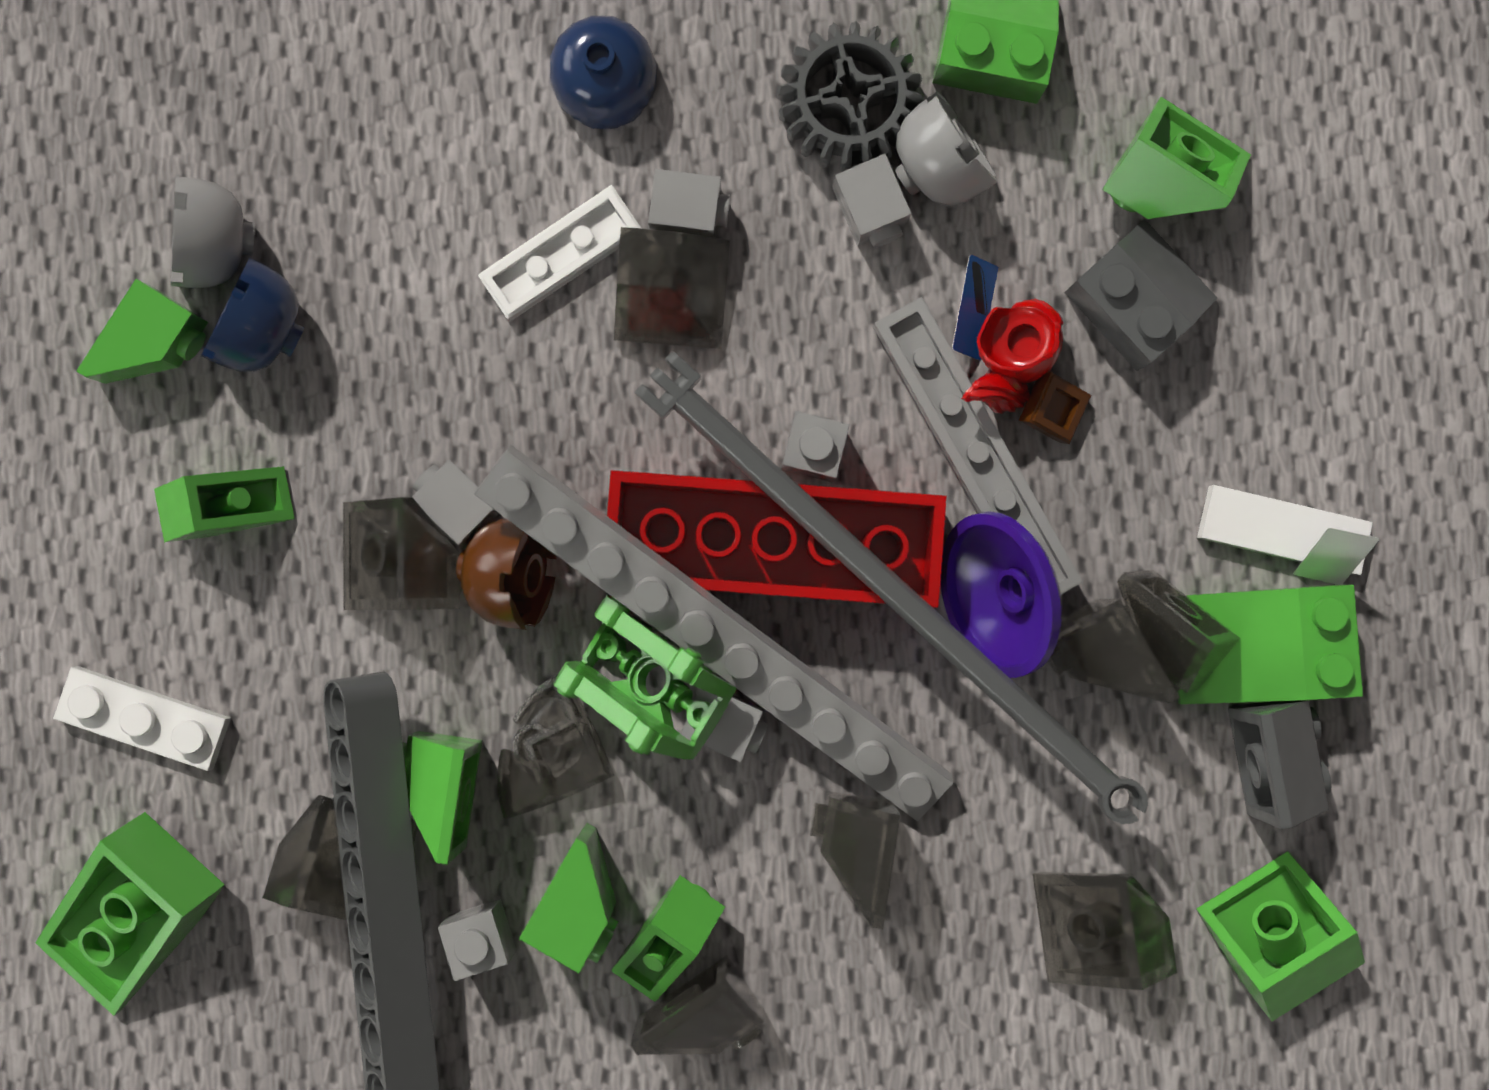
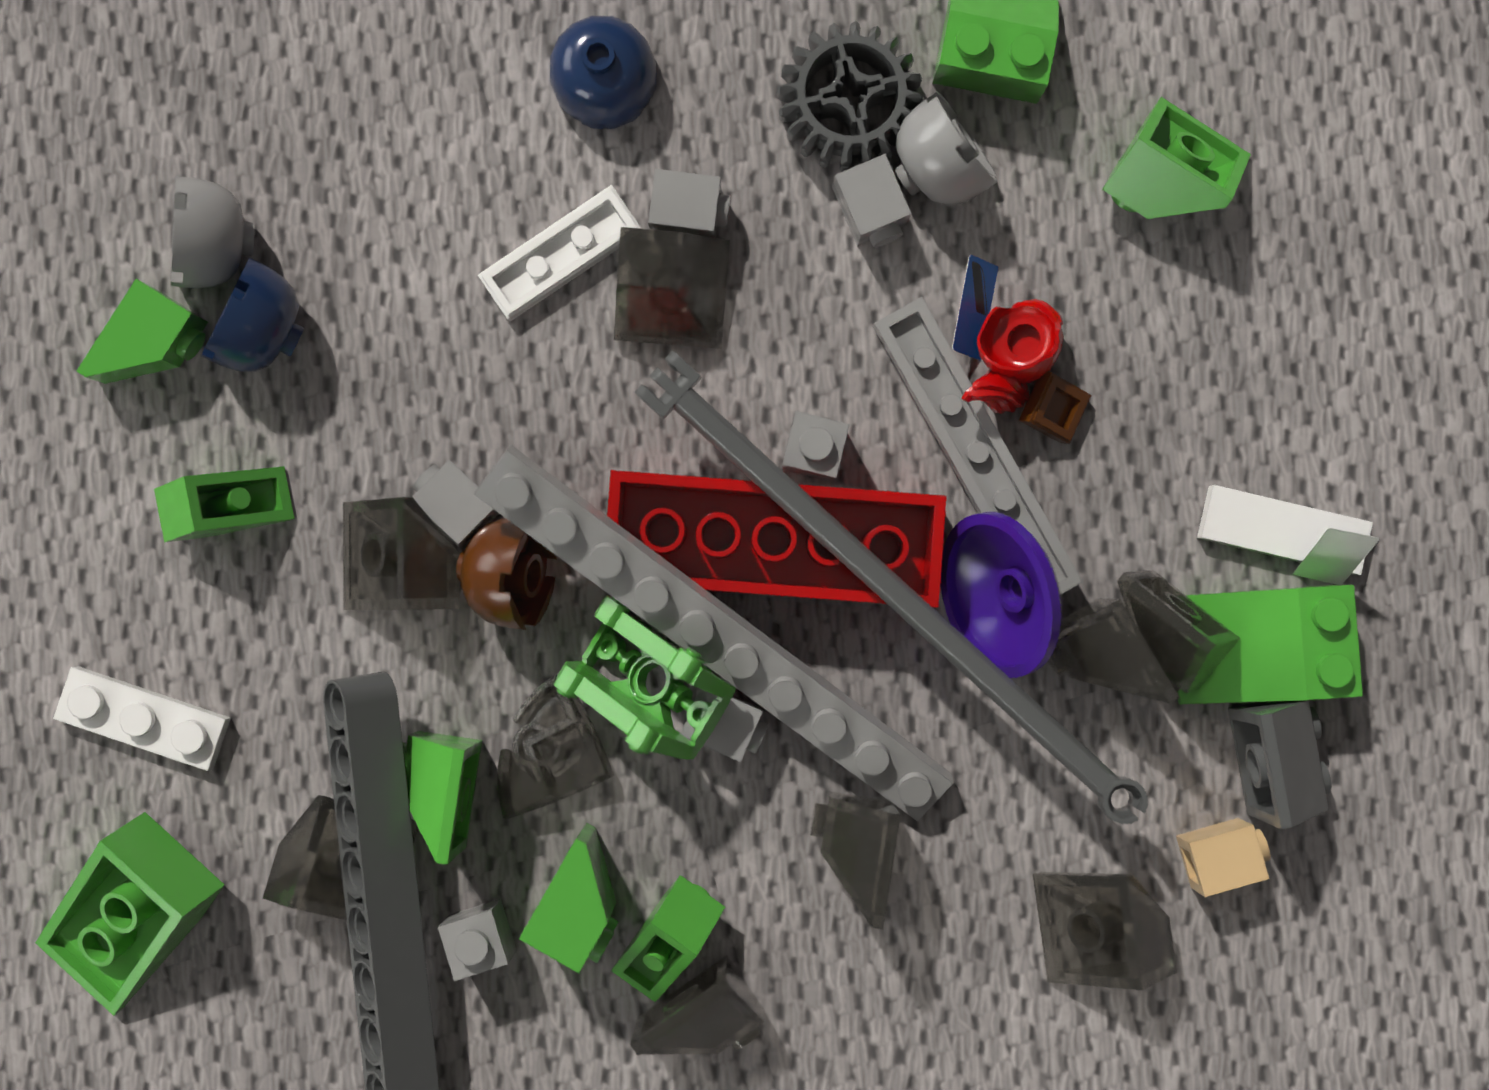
(1141, 296): dark grey slope -> none
(1224, 856): none -> tan brick
(1282, 935): bright green slope -> none

